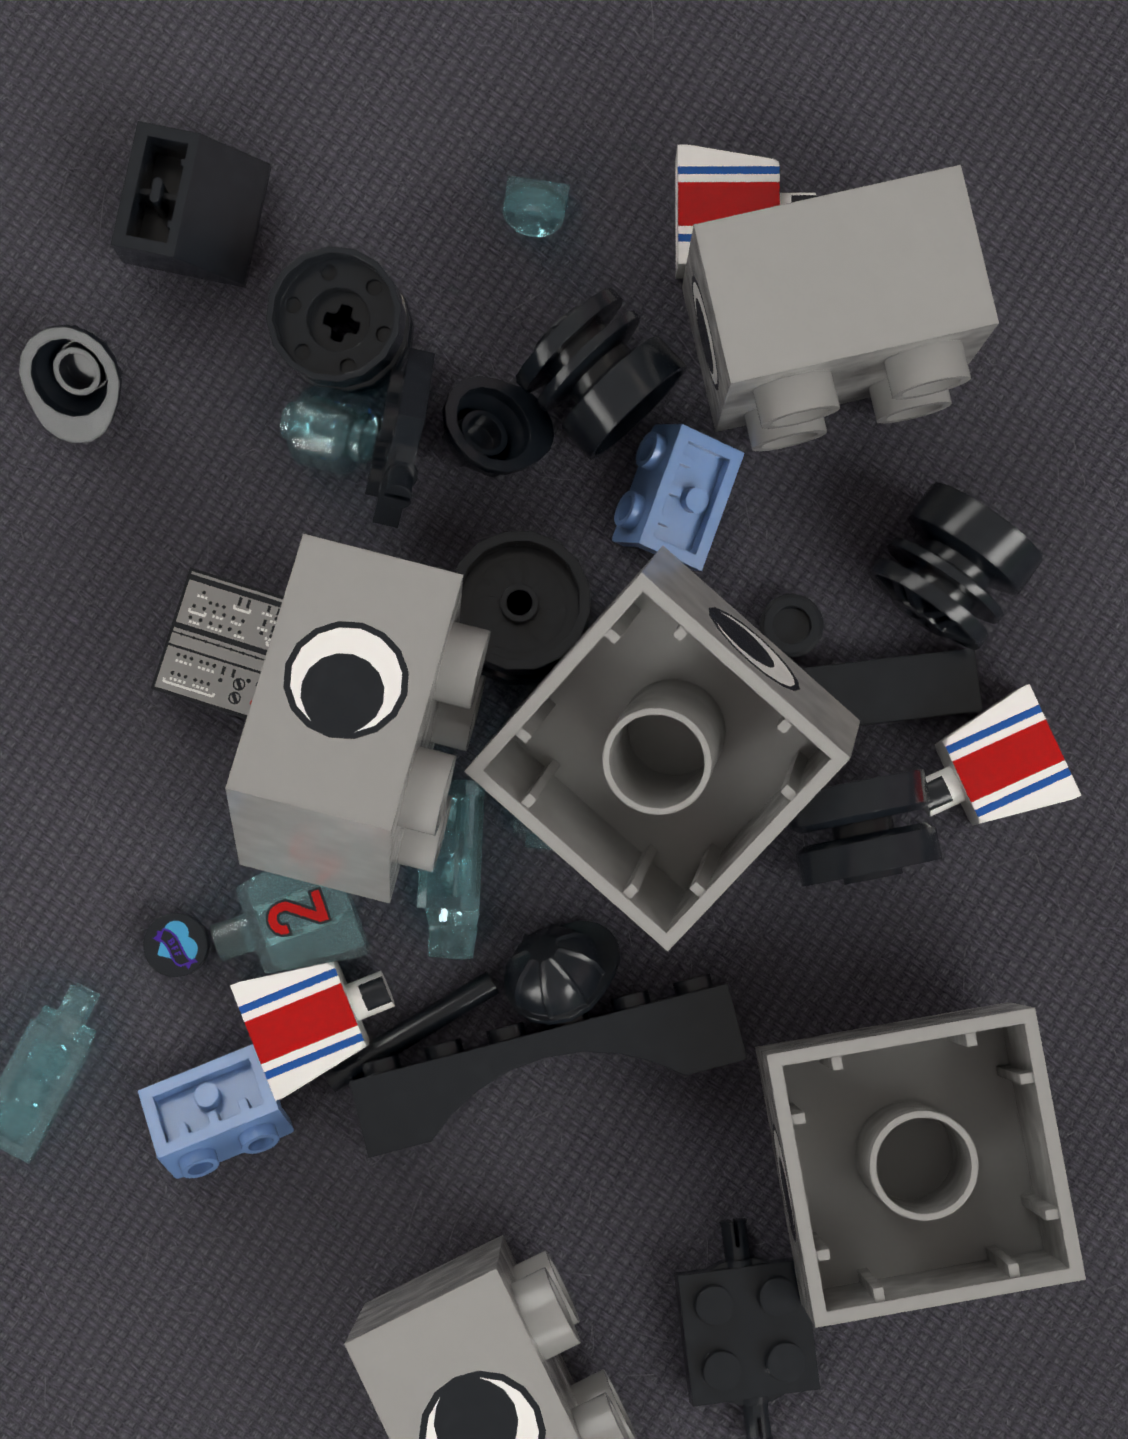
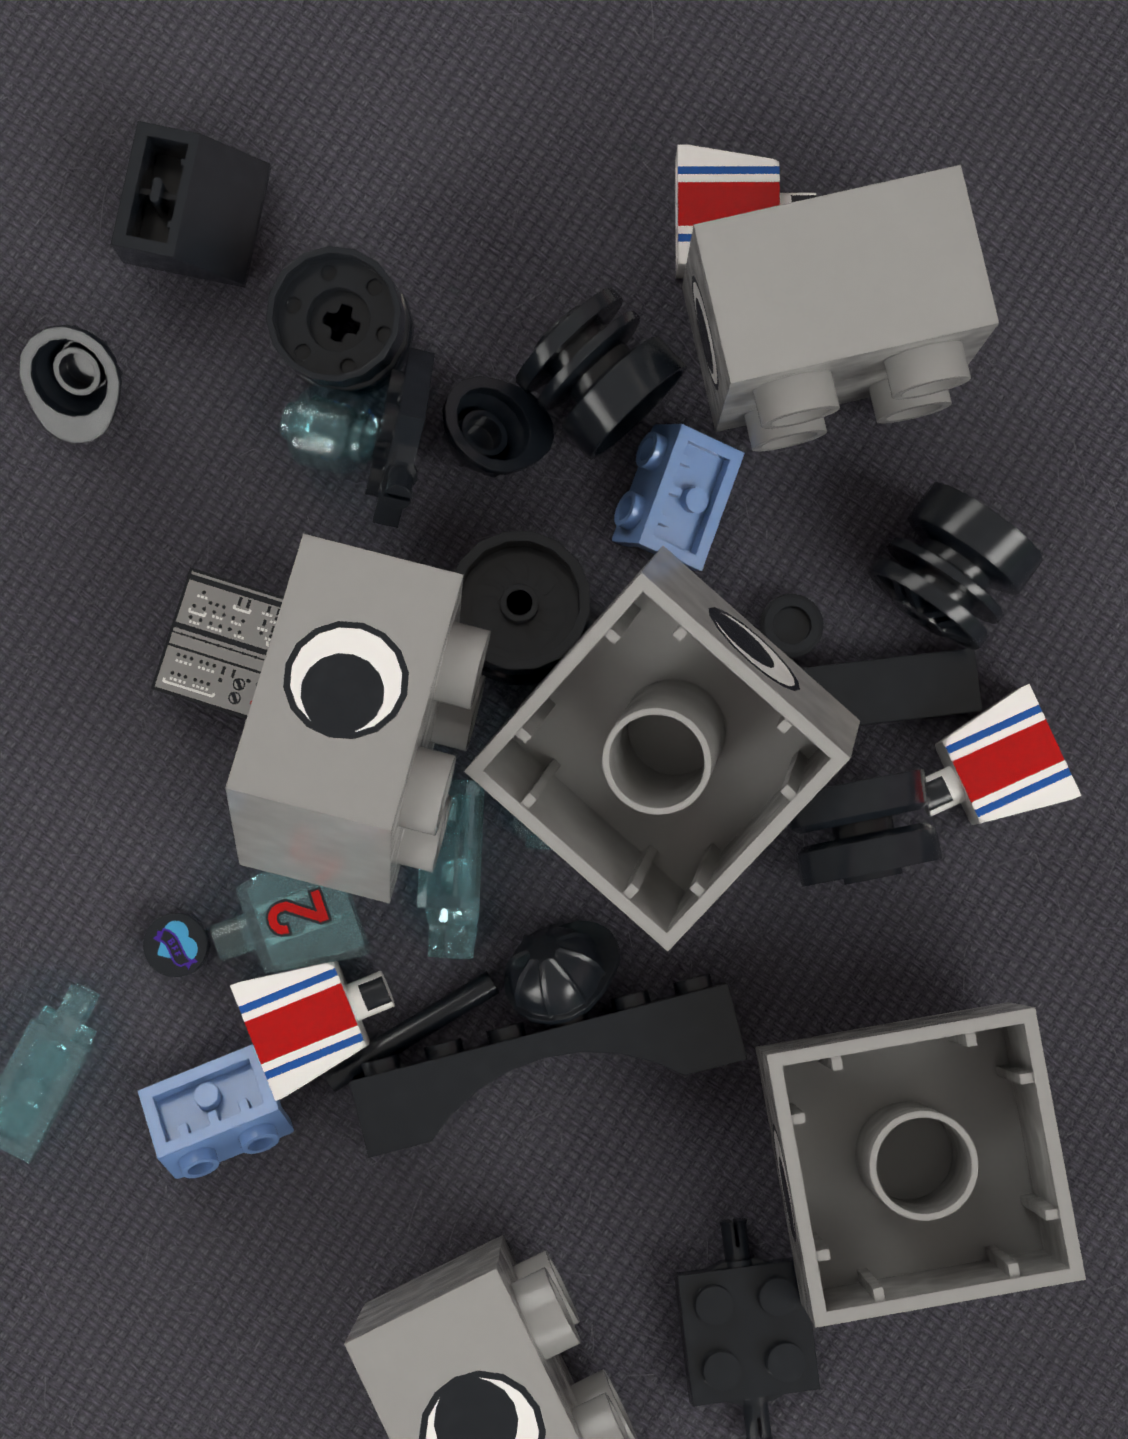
(535, 205): clear light blue plate -> none

